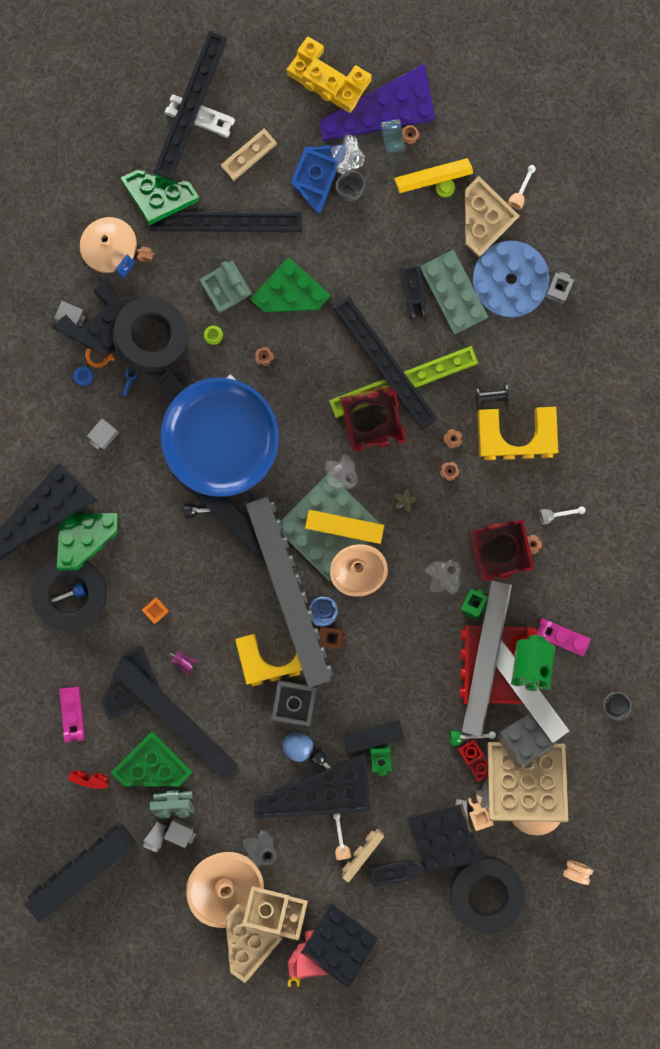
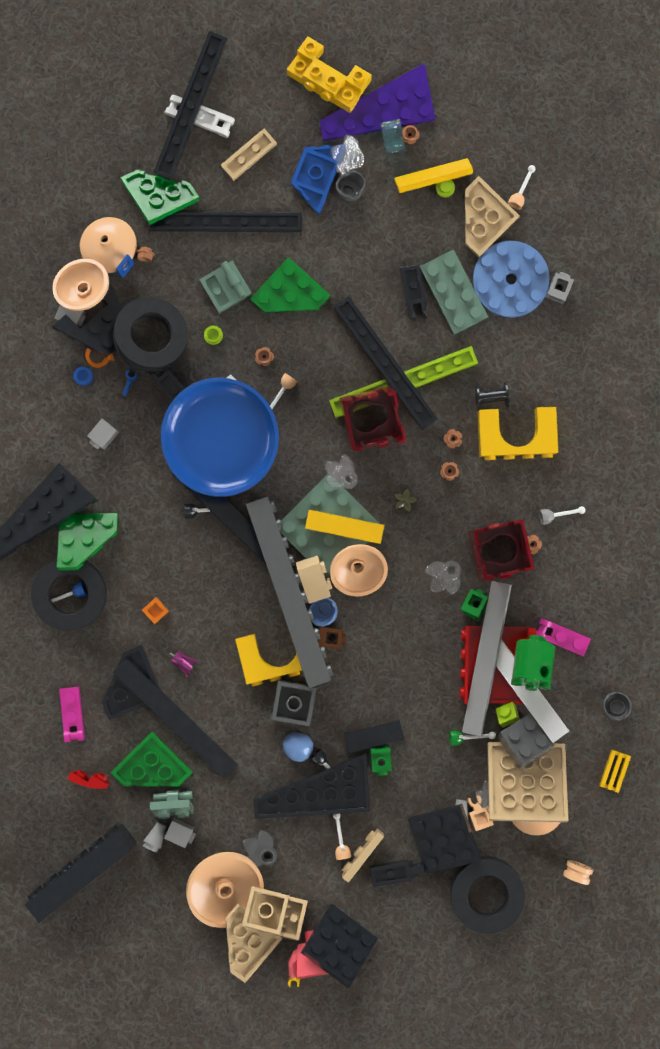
(75, 279): none -> light nougat dish
(287, 383): none -> light nougat hinge
(313, 579): none -> tan brick
(475, 759): red slope -> none
(507, 714): none -> lime plate
(622, 772): none -> yellow tile

